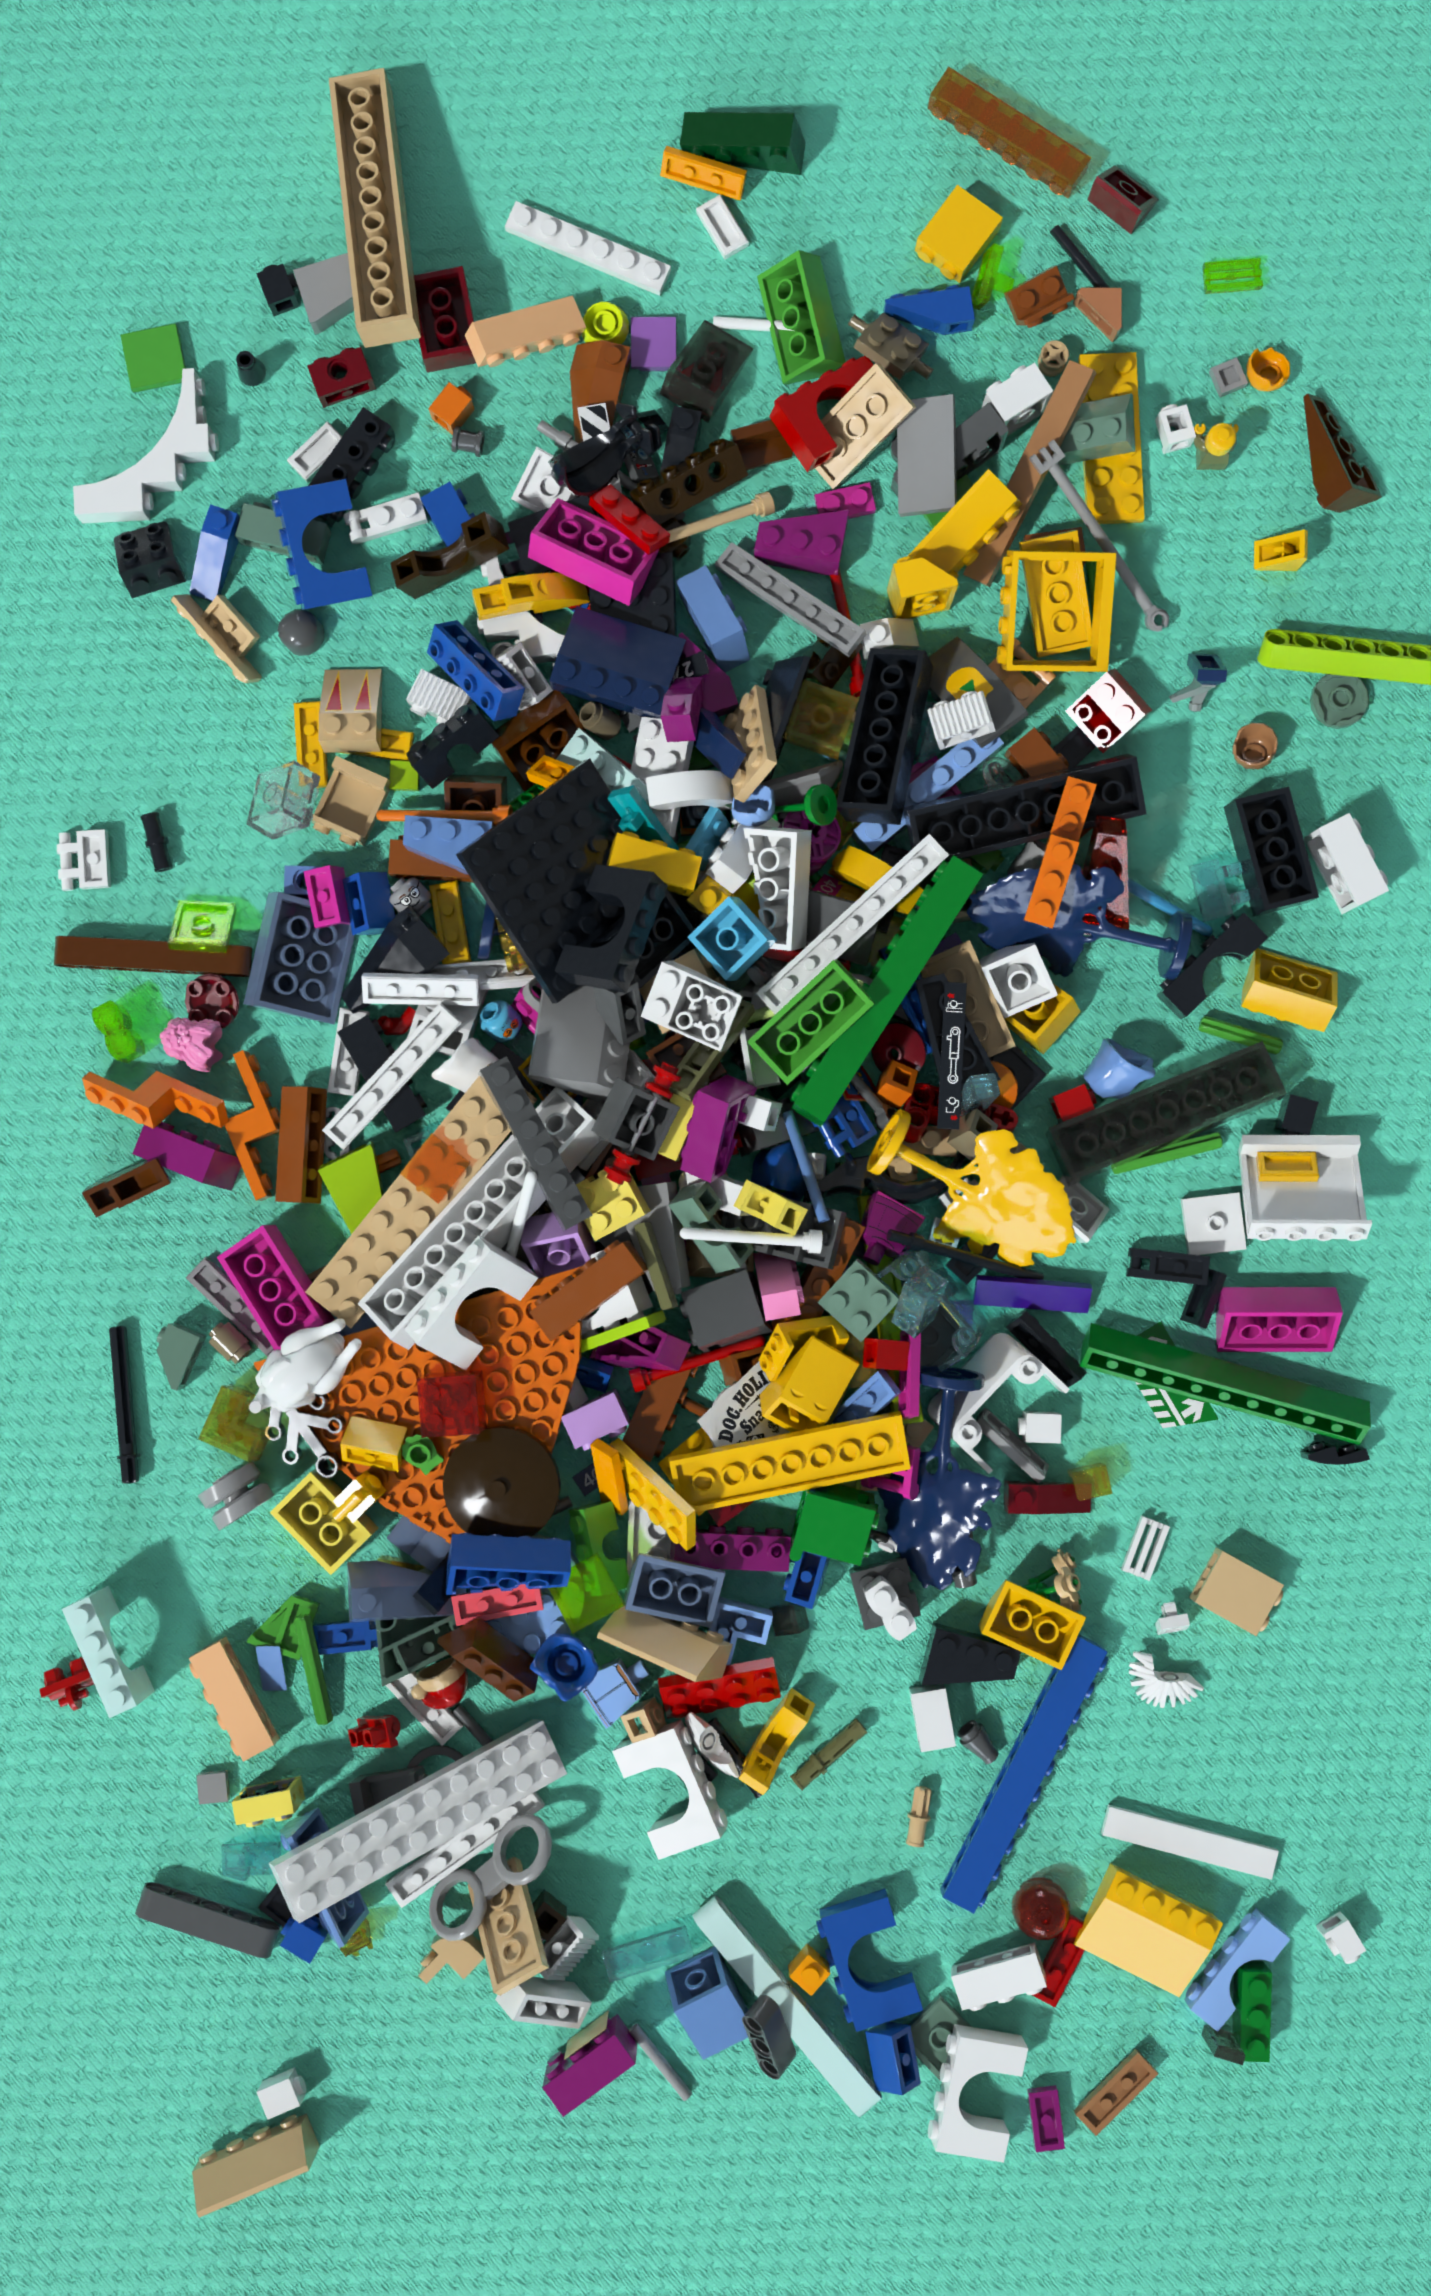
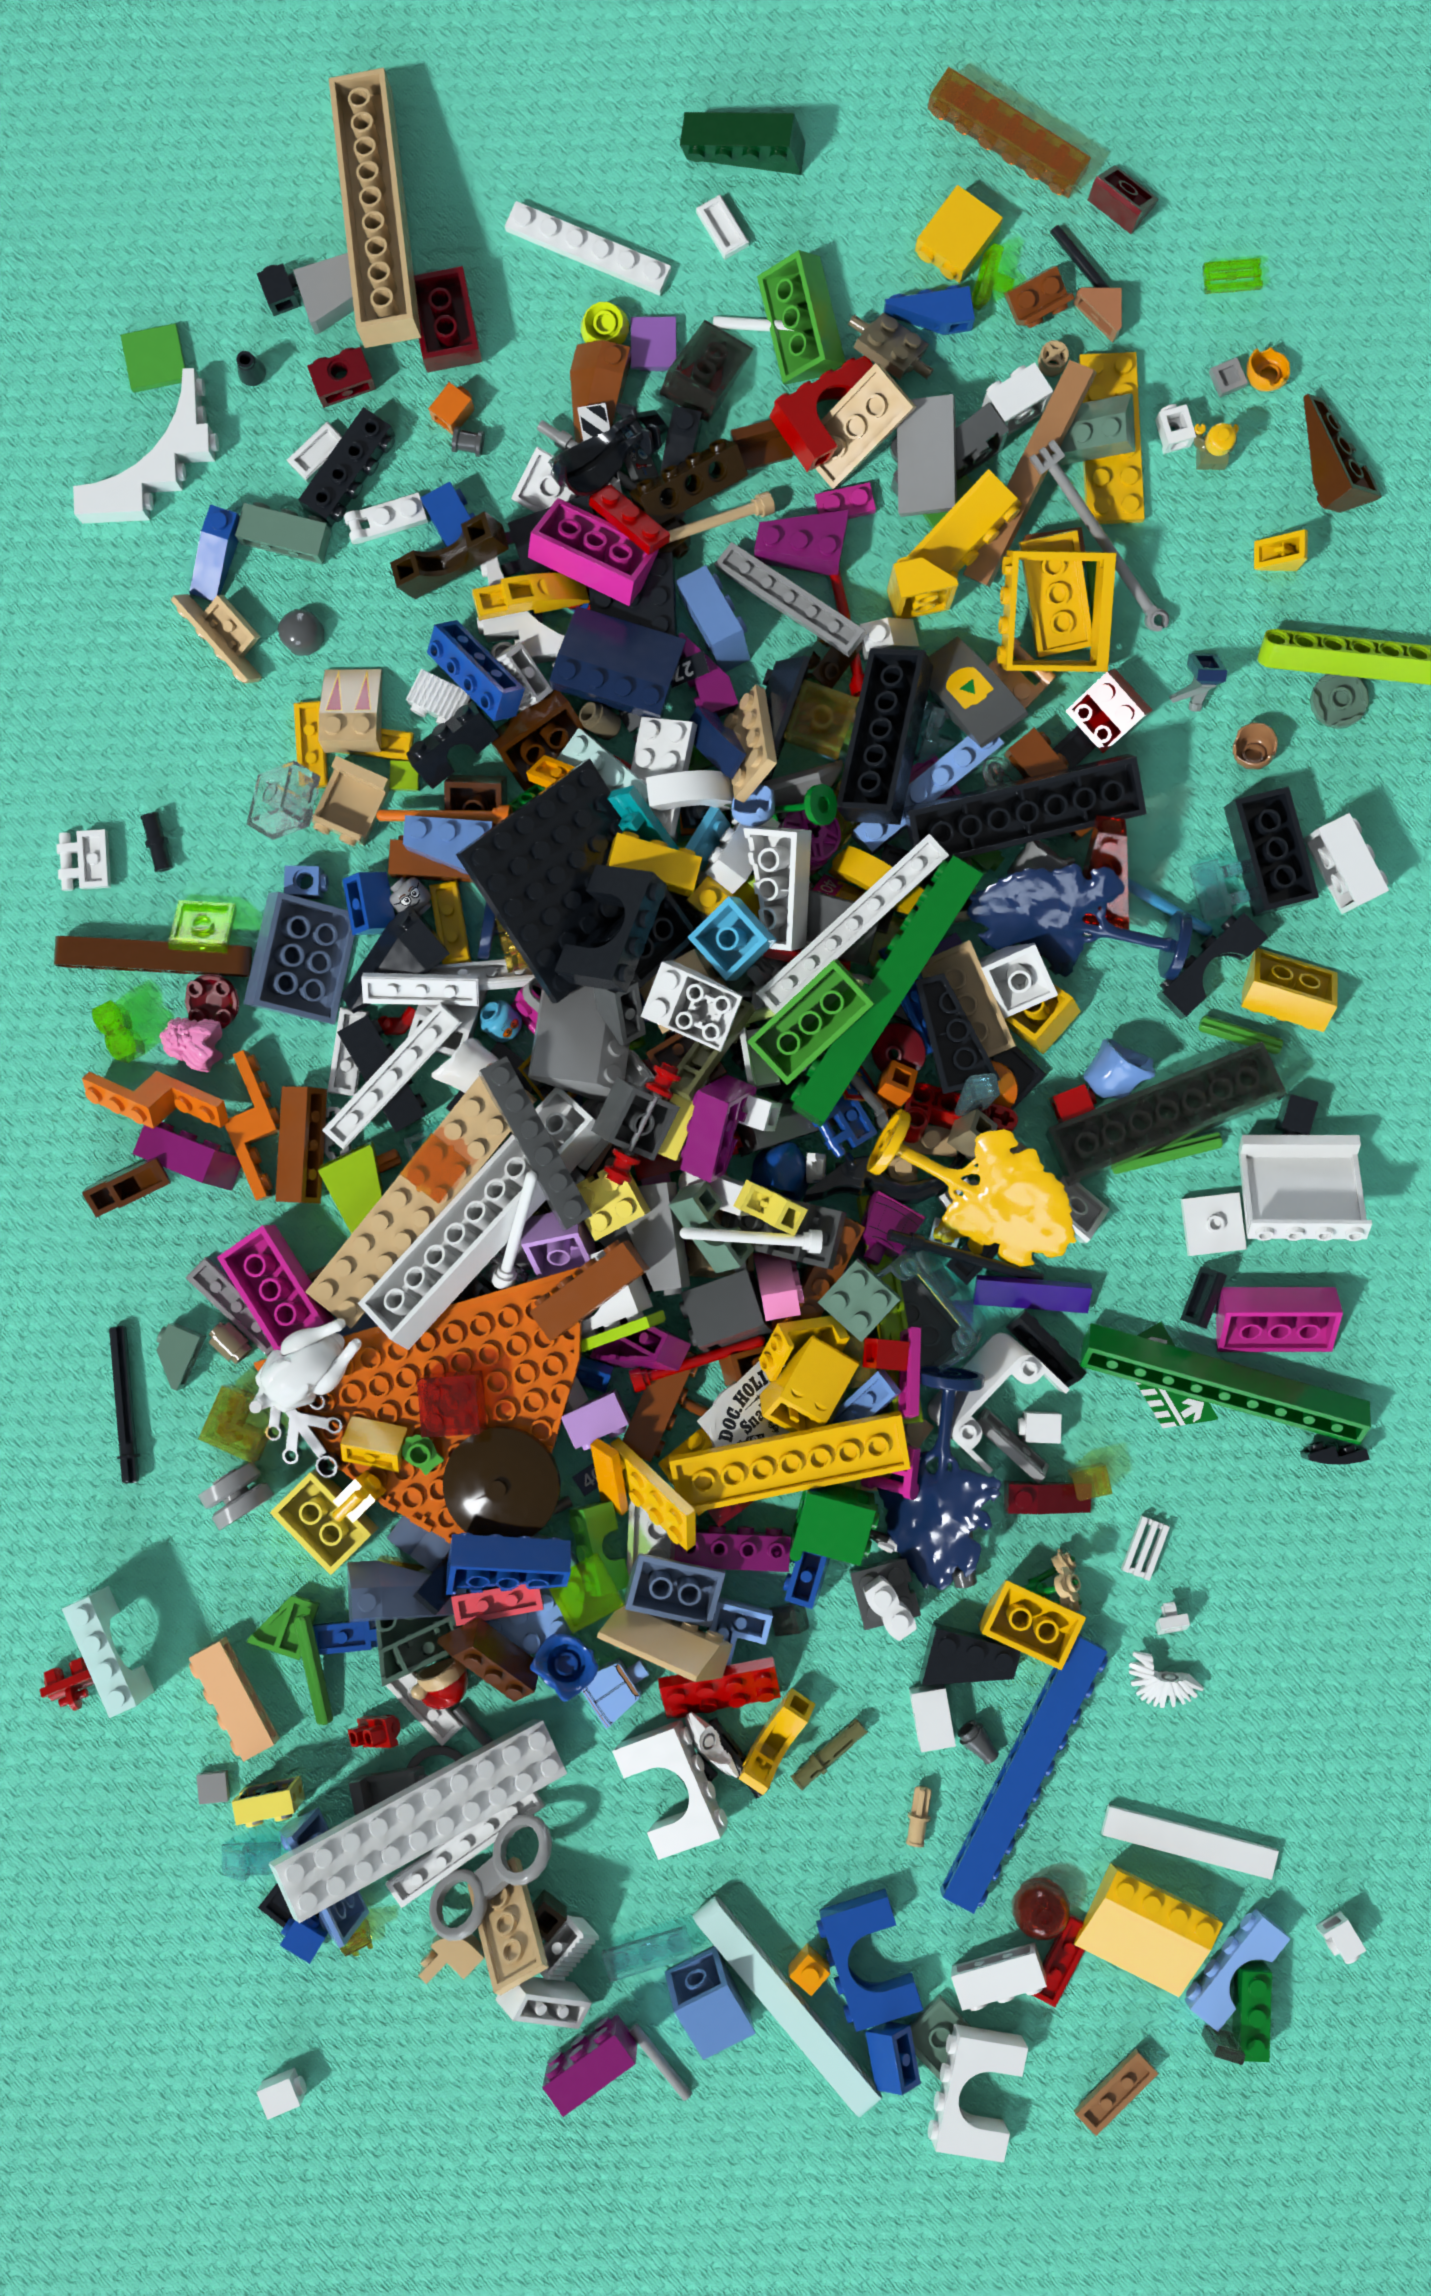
(147, 559): black bracket -> none
(207, 1920): dark grey beam -> none
(254, 2164): tan slope -> none
(271, 1668): medium blue sticker -> none
(296, 510): blue arch -> none
(327, 896): dark pink panel -> none
(478, 1268): white arch -> none
(525, 332): light nougat brick -> none
(586, 2034): sticker -> none
(651, 1717): tan brick -> none
(656, 1265): olive tile -> none
(682, 709): magenta slope -> none
(703, 173): light orange tile -> none
(769, 2036): dark grey beam -> none
(805, 1166): medium blue bar -> none
(919, 1301): clear light blue brick -> none
(951, 1055): black sticker -> none
(961, 719): white brick -> none
(1046, 2118): magenta plate -> none
(1060, 852): orange bracket -> none
(1169, 1266): black plate -> none
(1237, 1592): tan brick -> none
(1287, 1166): yellow tile -> none

